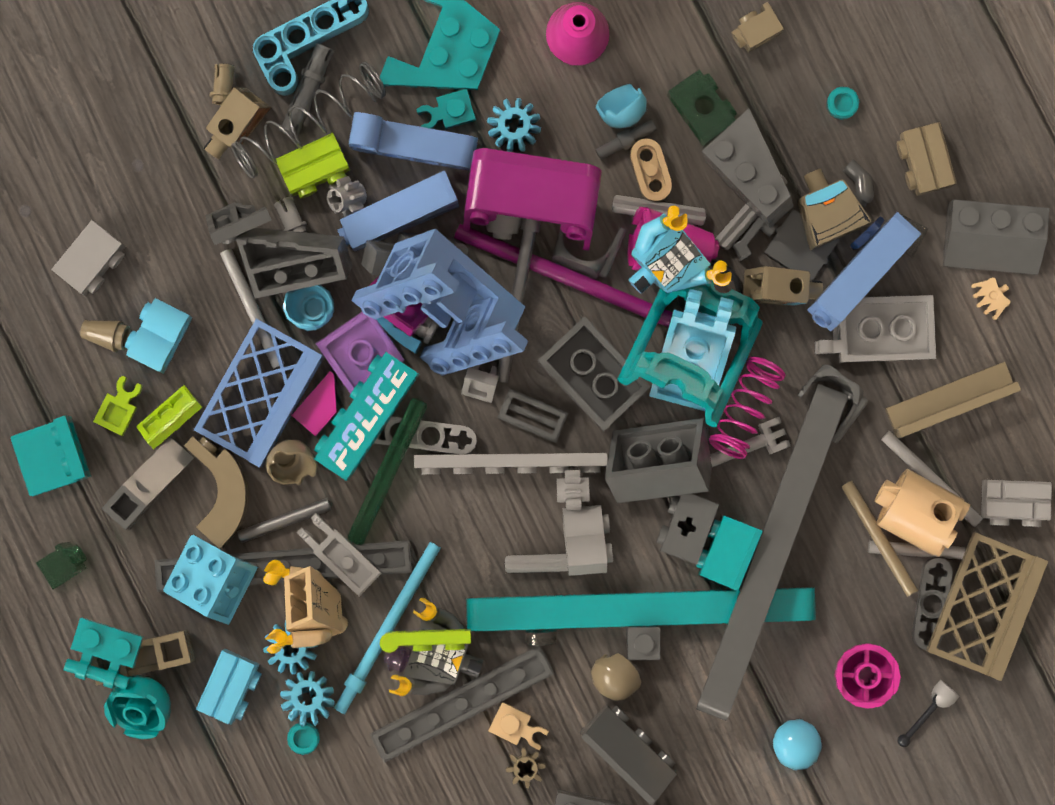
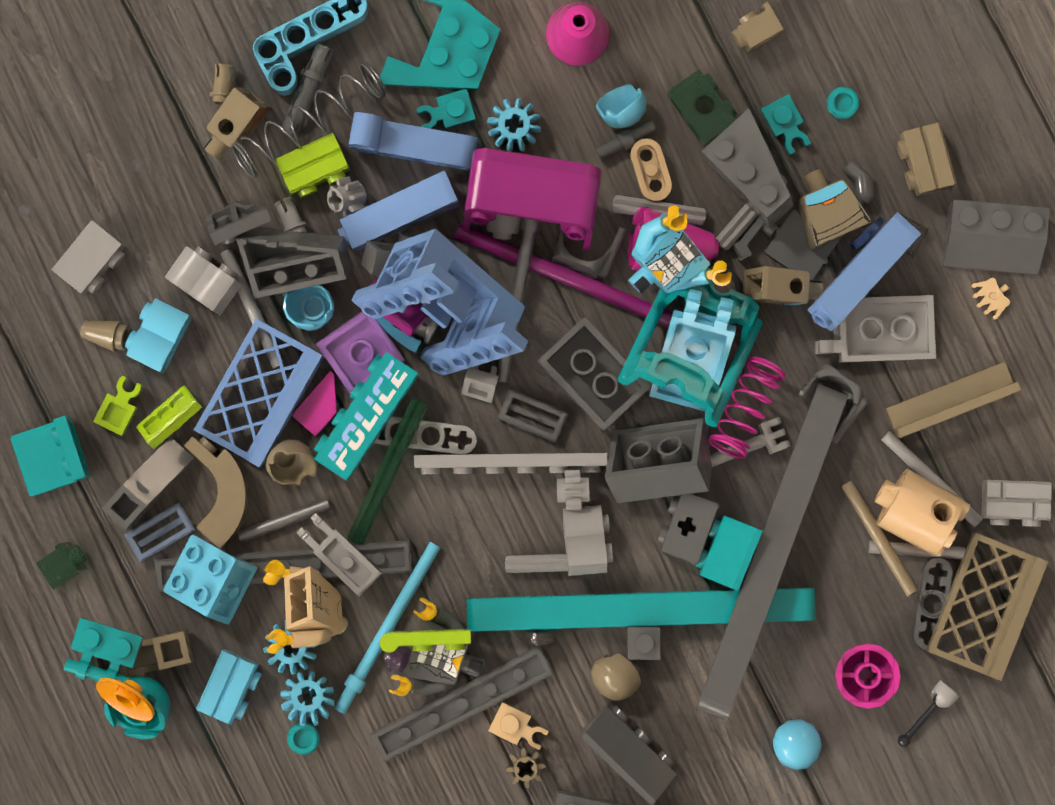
(126, 698): none -> light orange dish
(184, 518): none -> sand blue tile
(203, 280): none -> light grey brick
(783, 120): none -> teal plate

